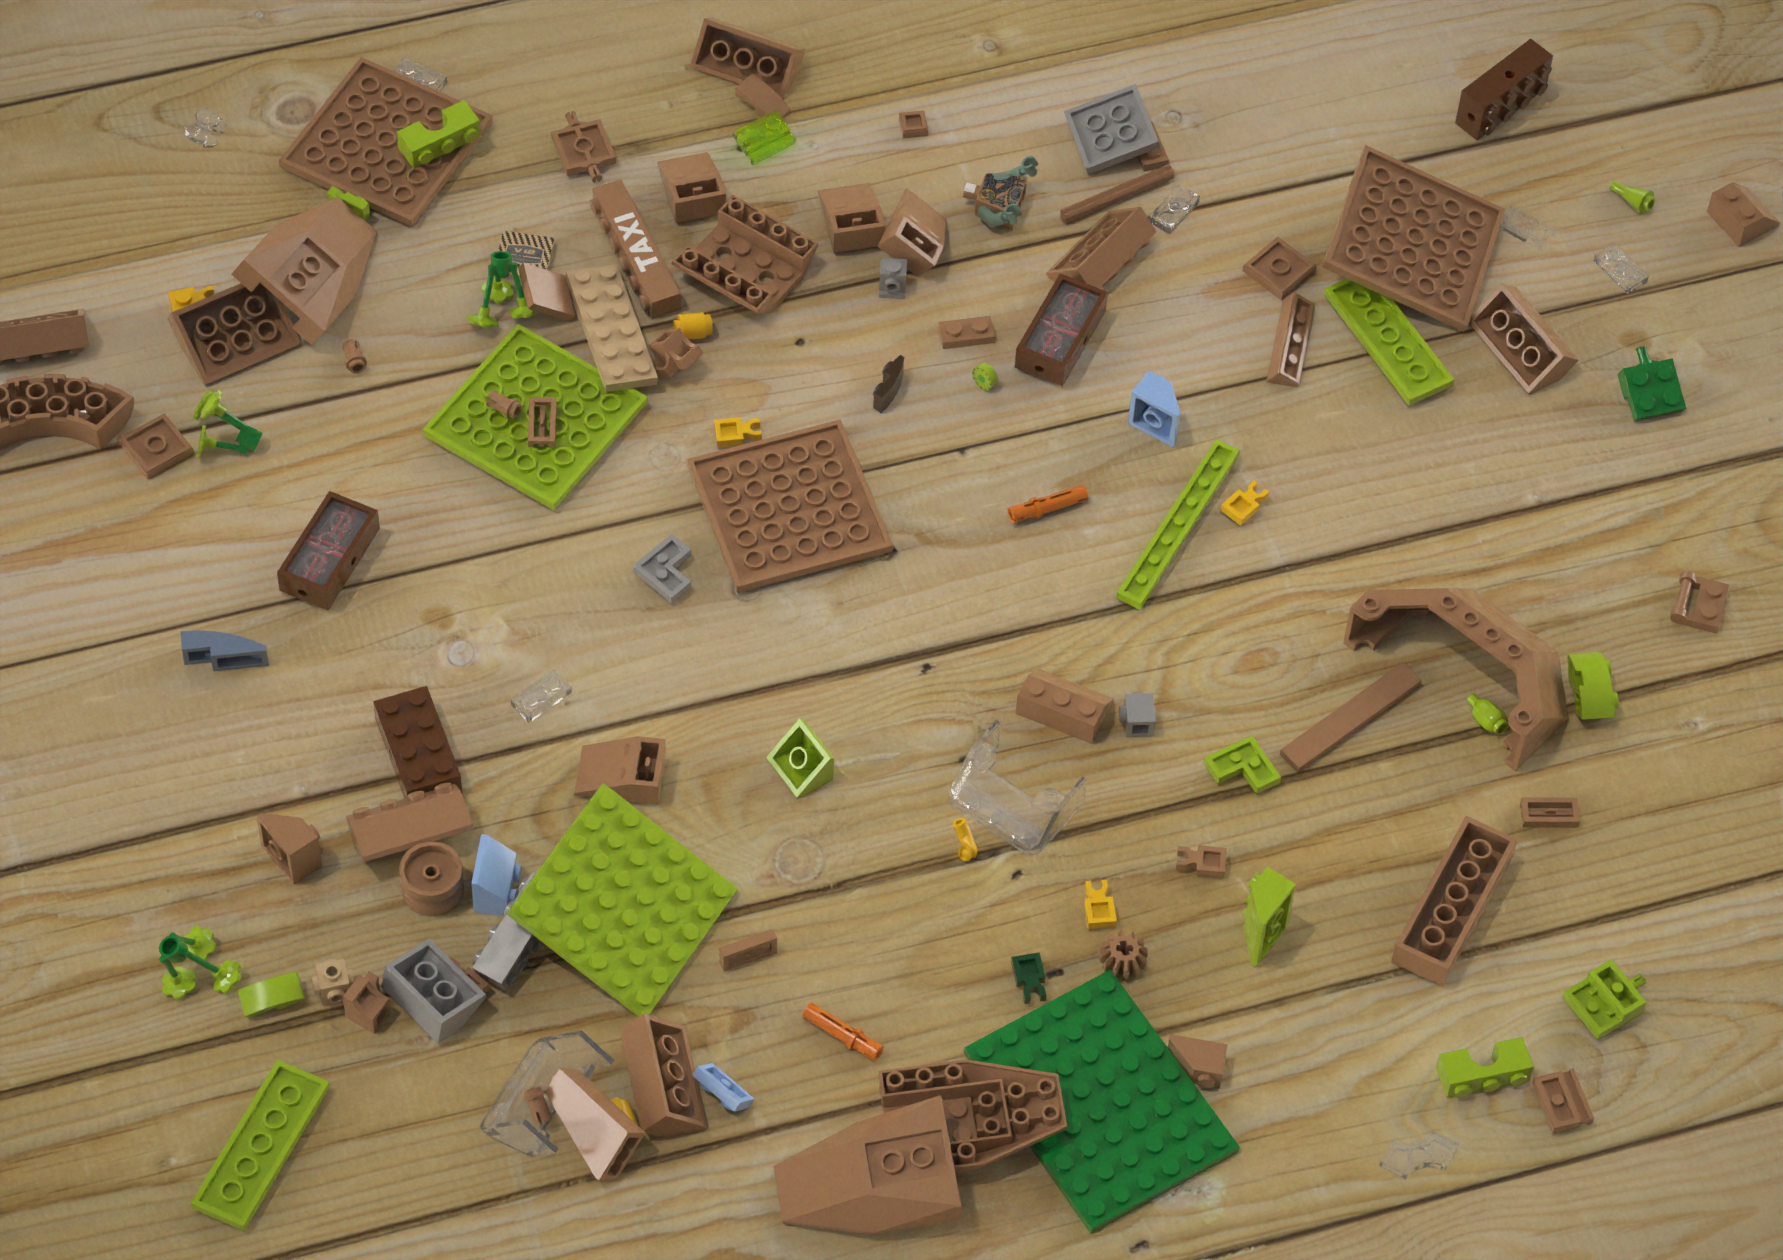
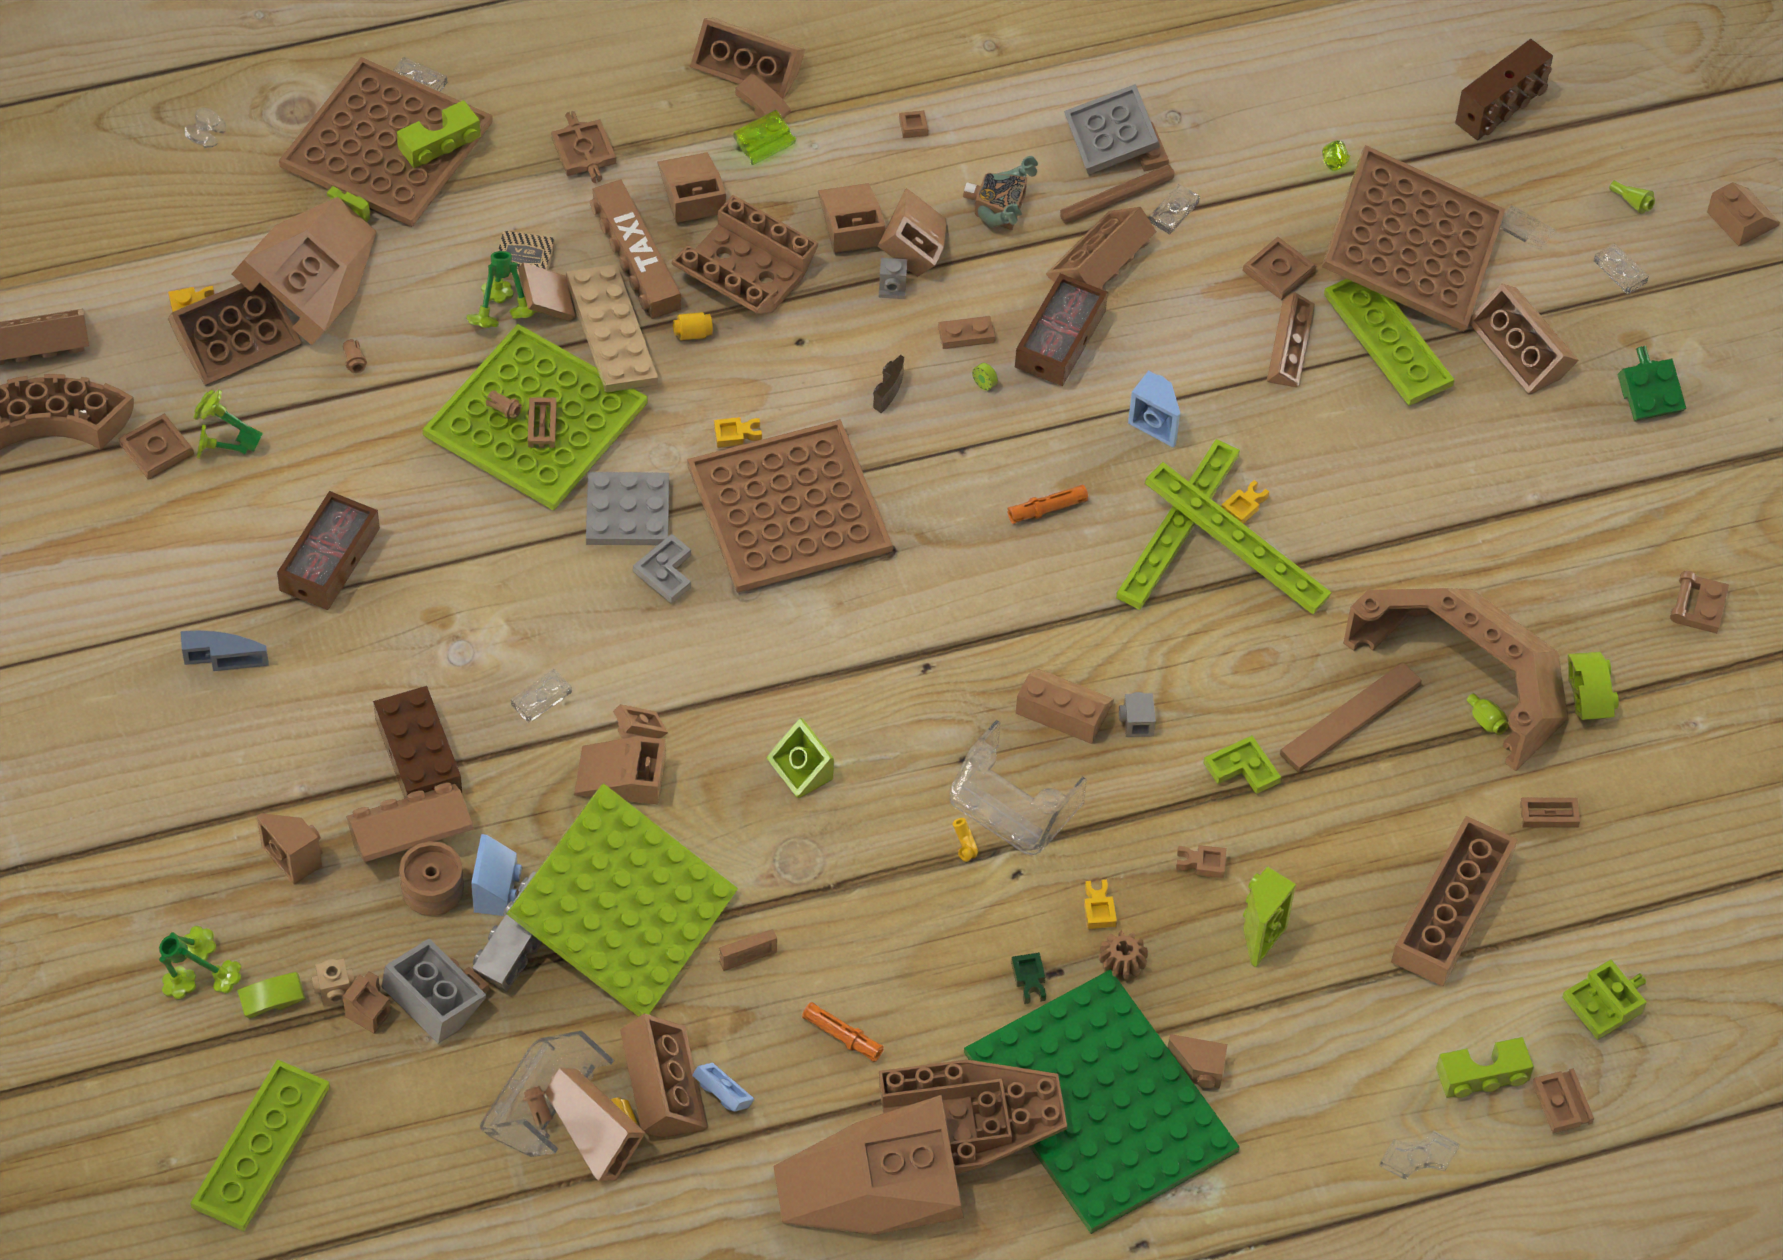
(627, 508): none -> light grey plate
(639, 722): none -> medium nougat slope
(673, 353): medium nougat brick -> none
(1238, 538): none -> lime plate
(1335, 155): none -> clear neon green piece

